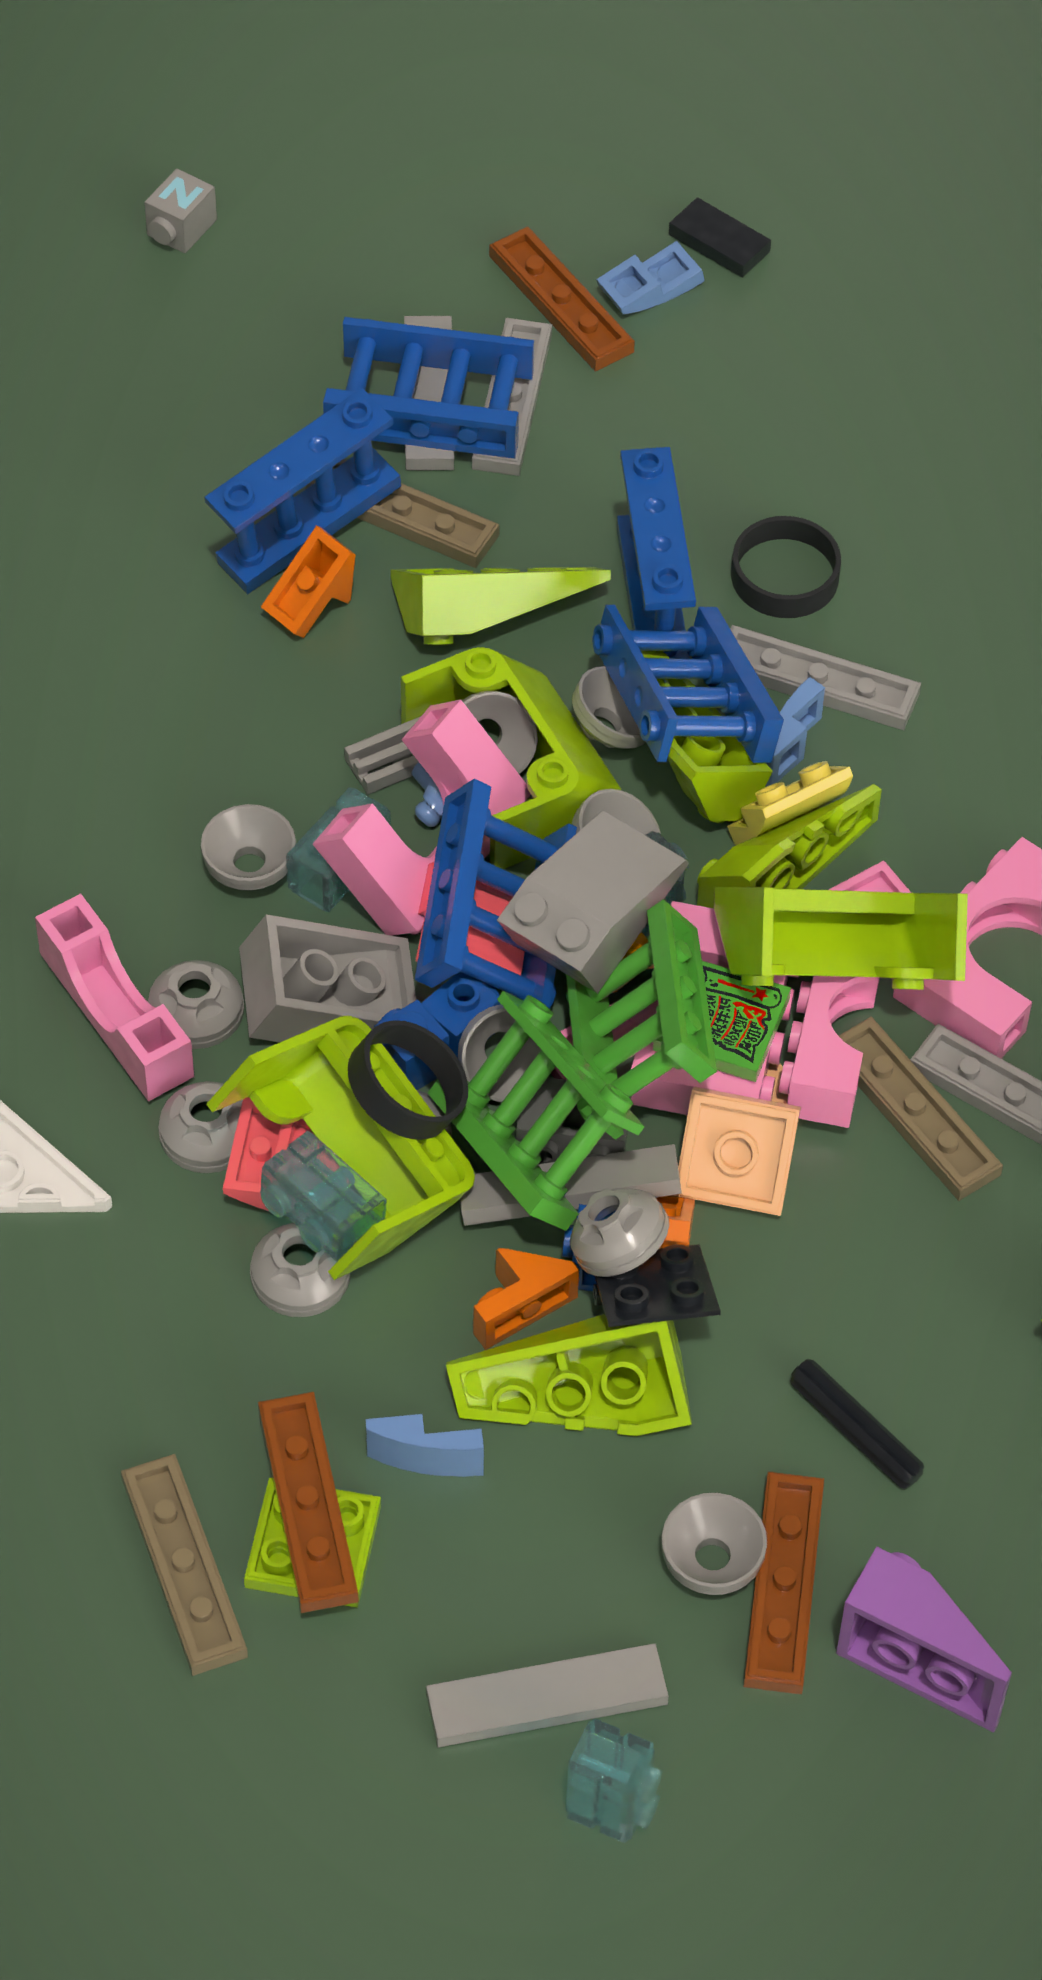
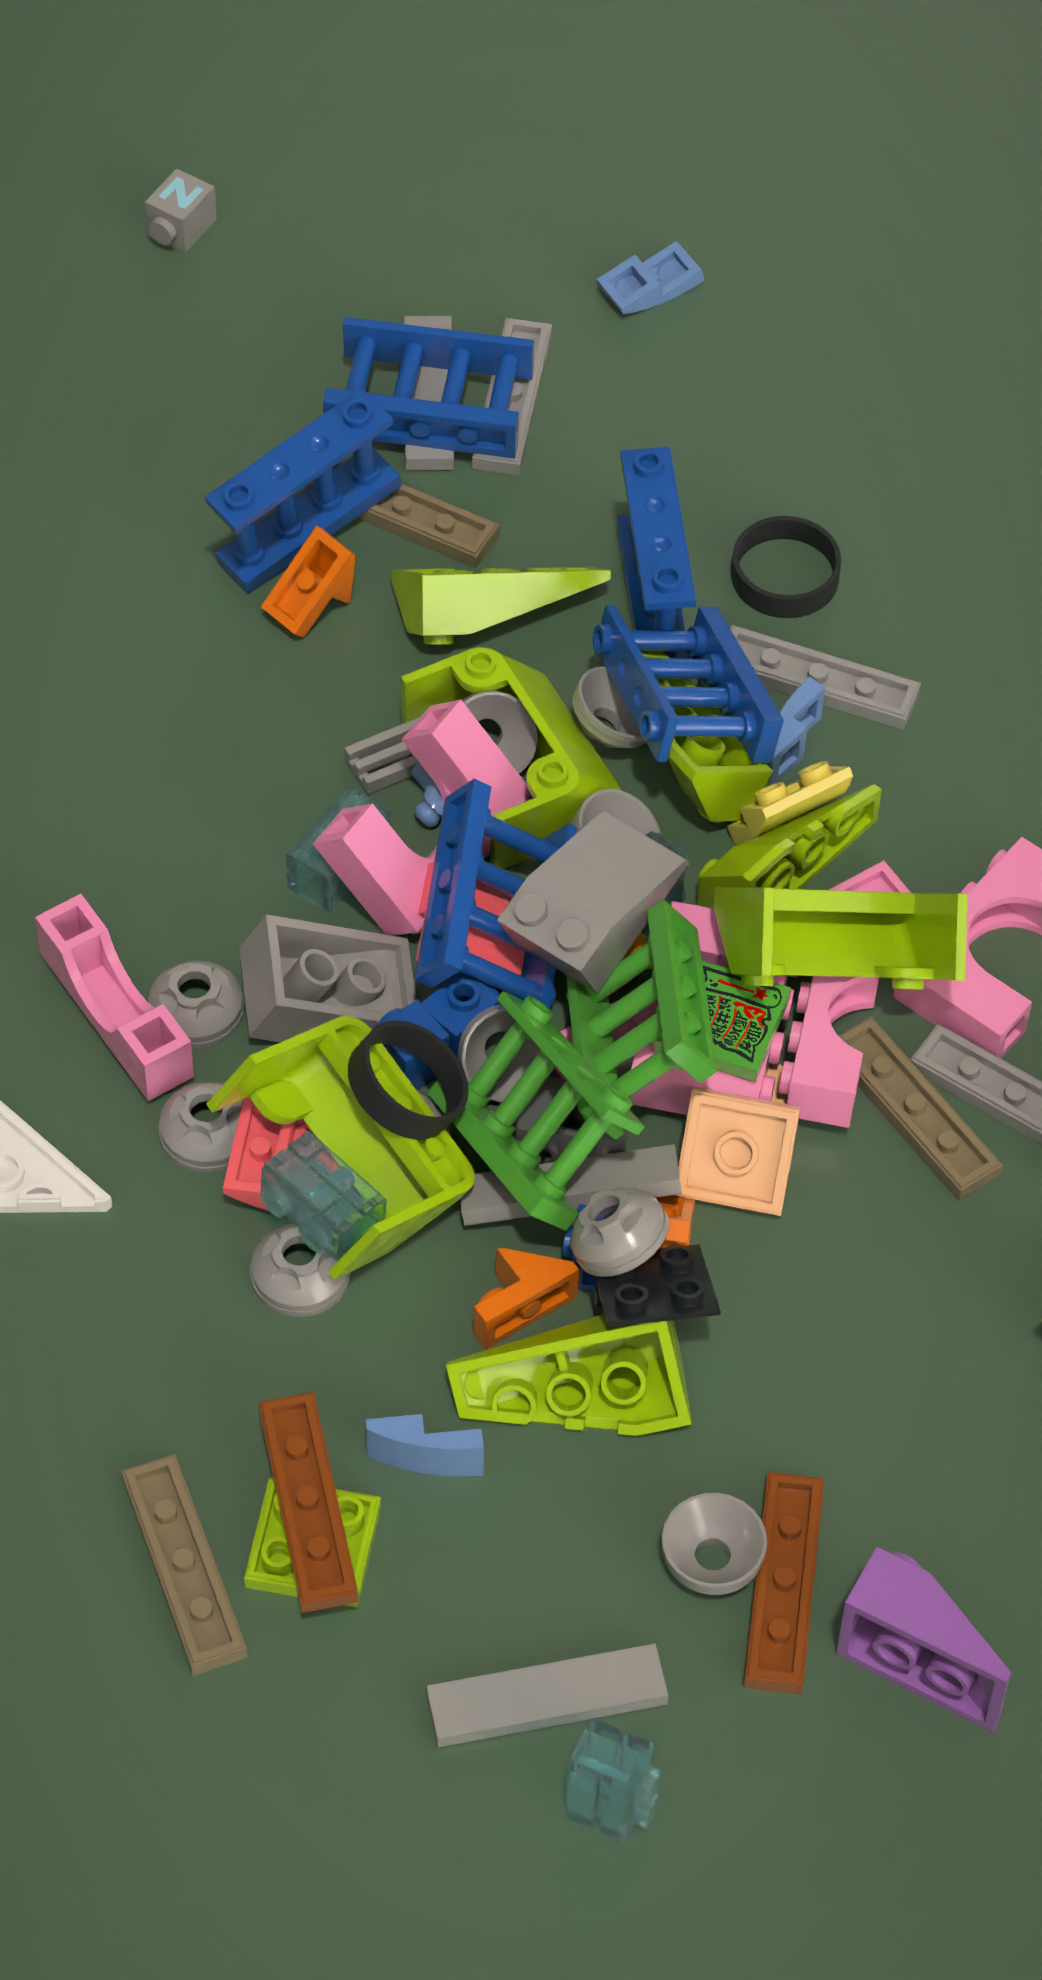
(243, 832): light grey piece -> none
(561, 298): dark orange tile -> none
(719, 237): black tile -> none
(857, 1423): black axle -> none

